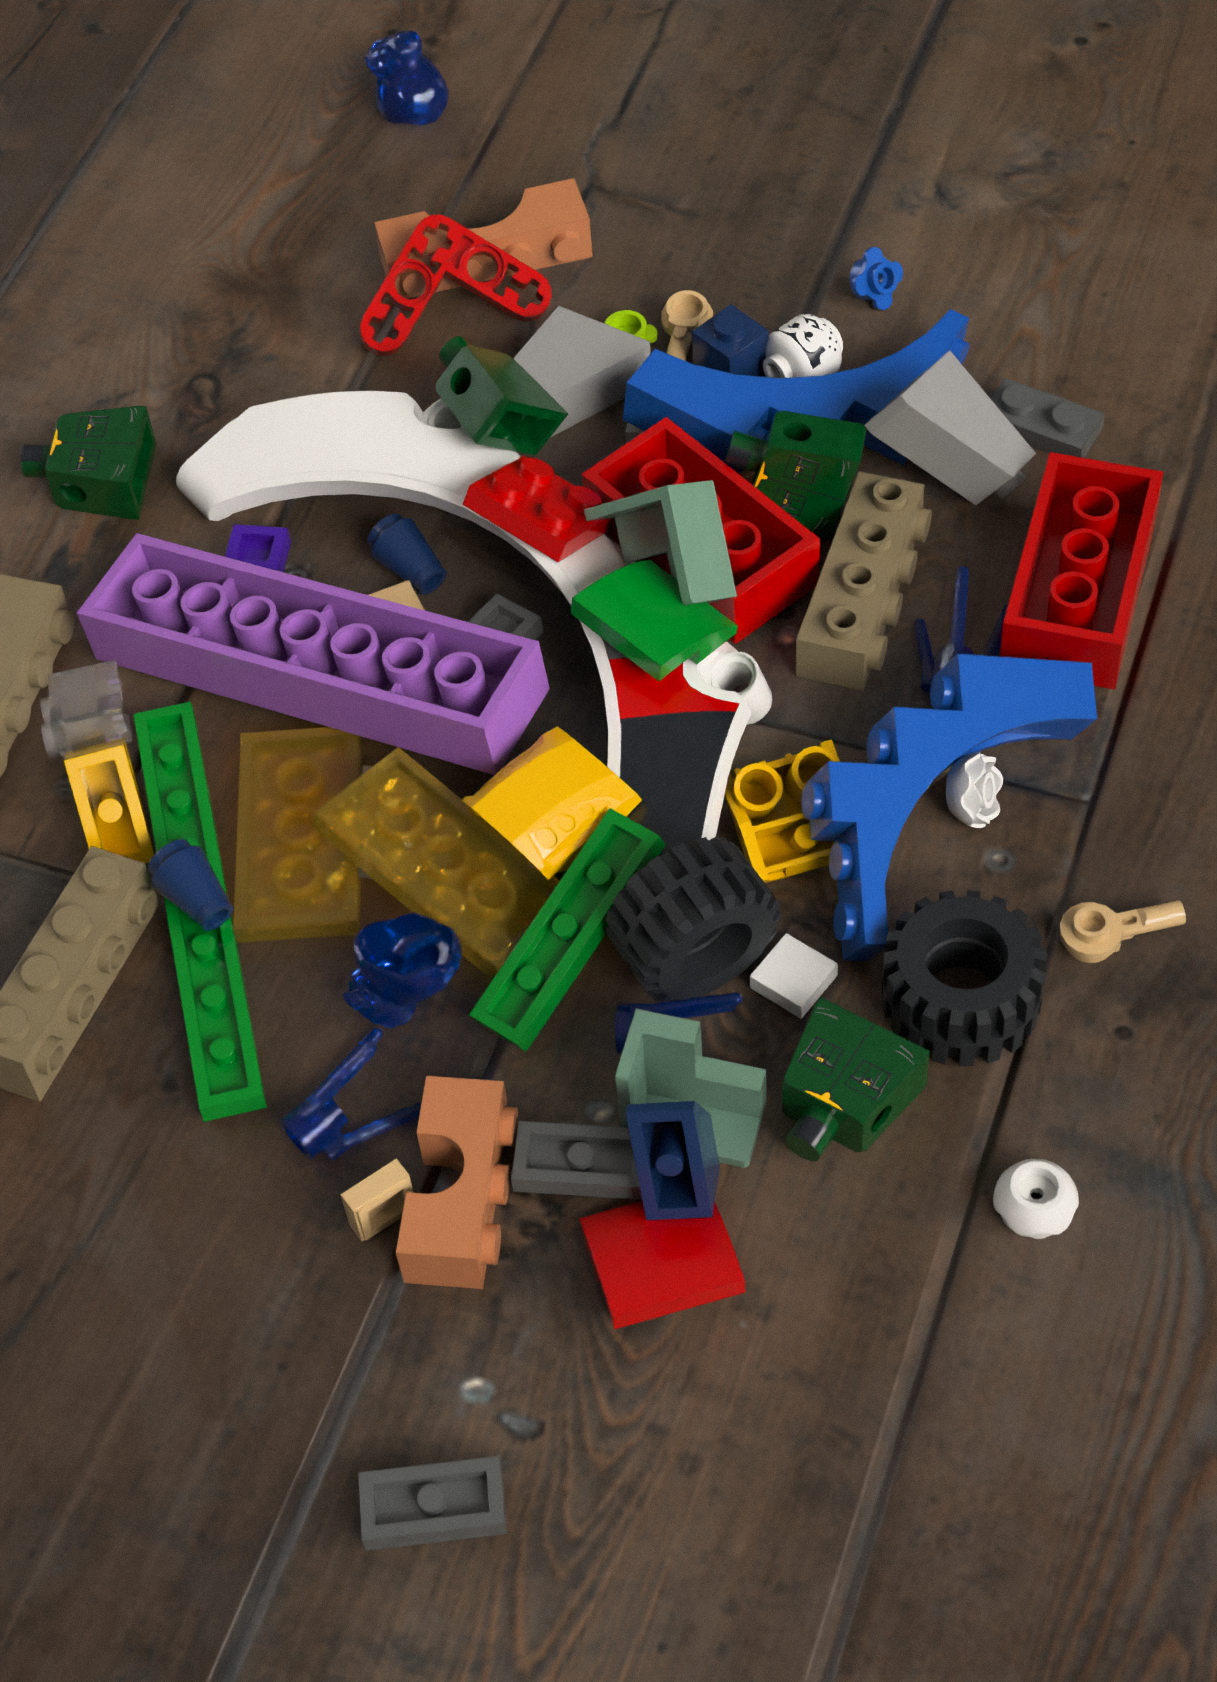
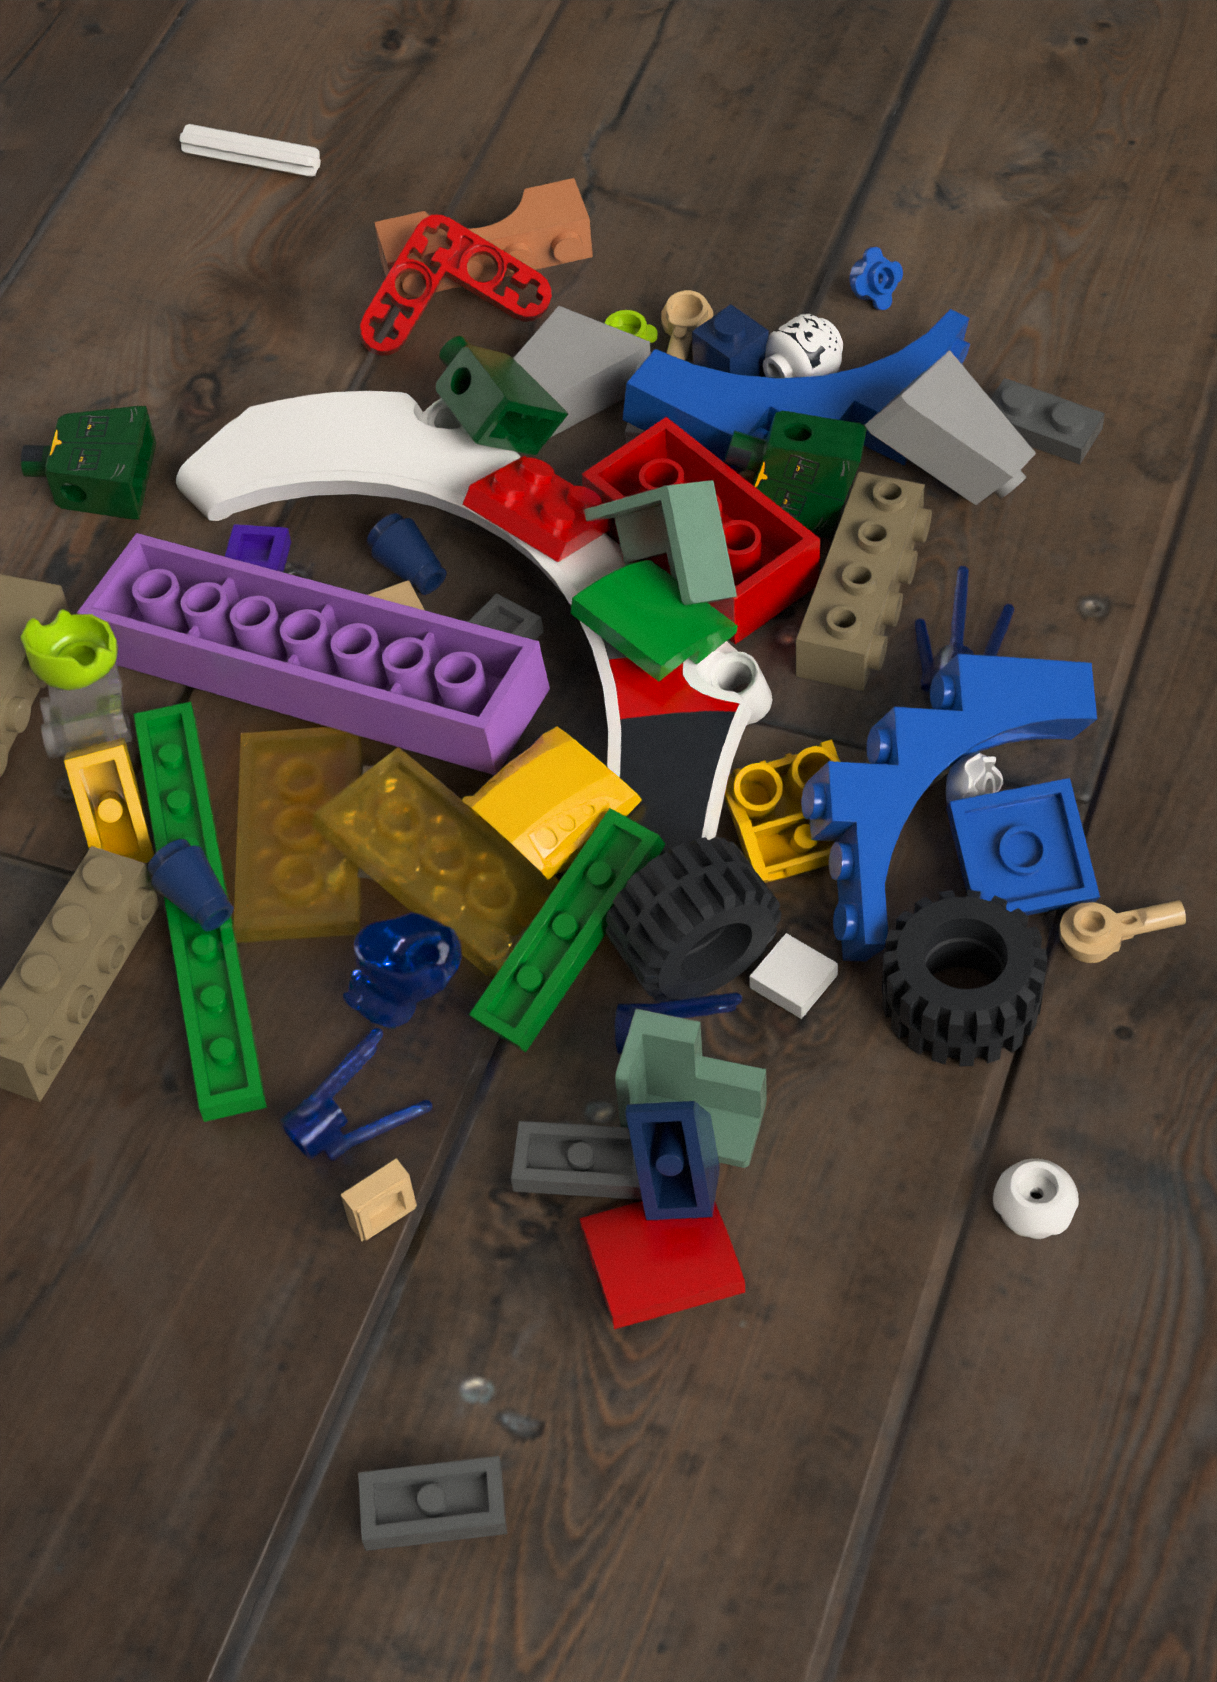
(70, 650): none -> lime hair
(250, 150): none -> white axle
(407, 81): clear blue hair -> none
(451, 1233): nougat arch -> none
(848, 1081): dark green torso -> none
(1024, 847): none -> blue plate
(1083, 564): red brick -> none

